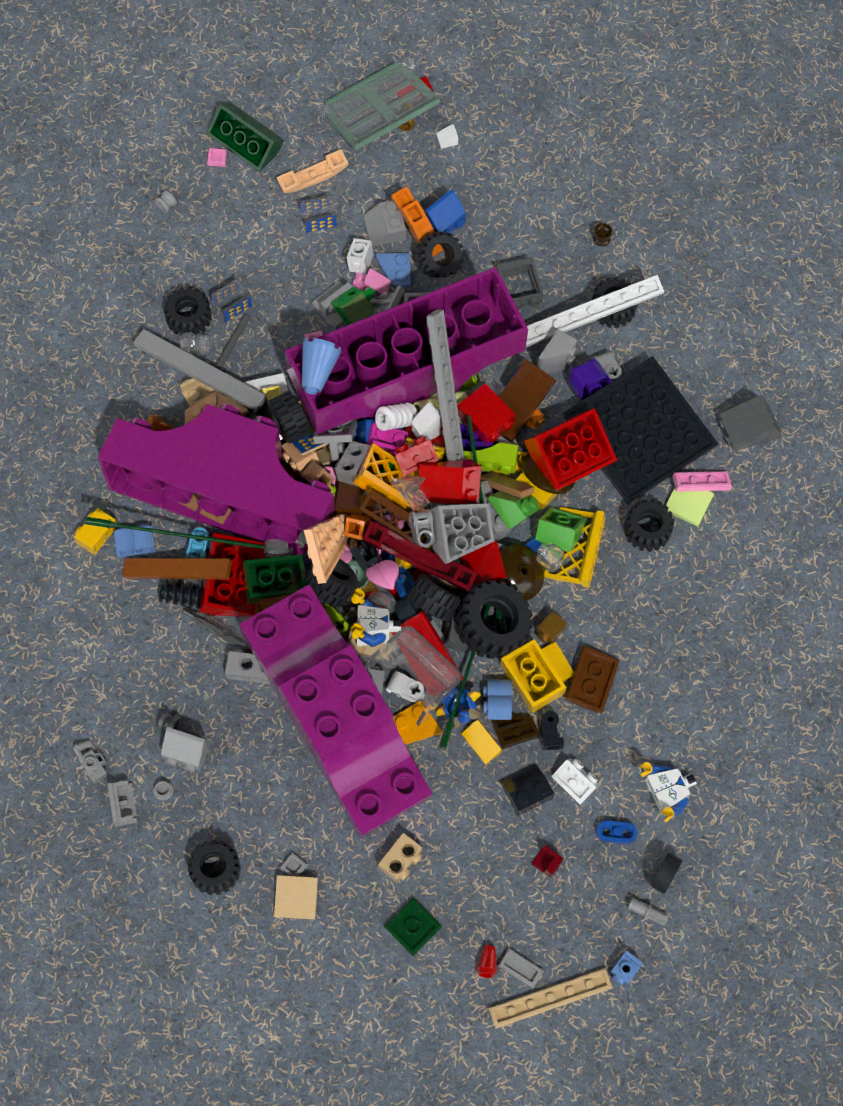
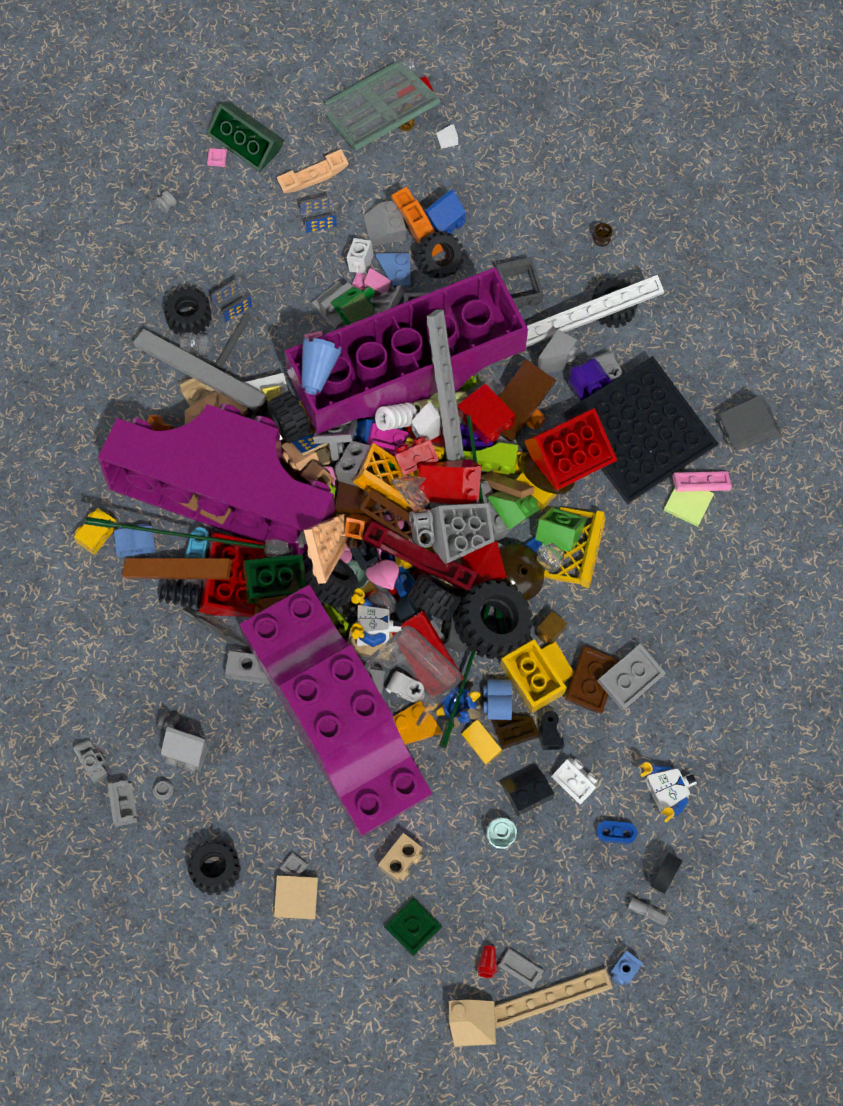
(472, 1022): none -> tan slope
(503, 826): none -> light aqua hair
(547, 861): dark red panel -> none
(631, 677): none -> light grey plate
(649, 539): black tyre -> none

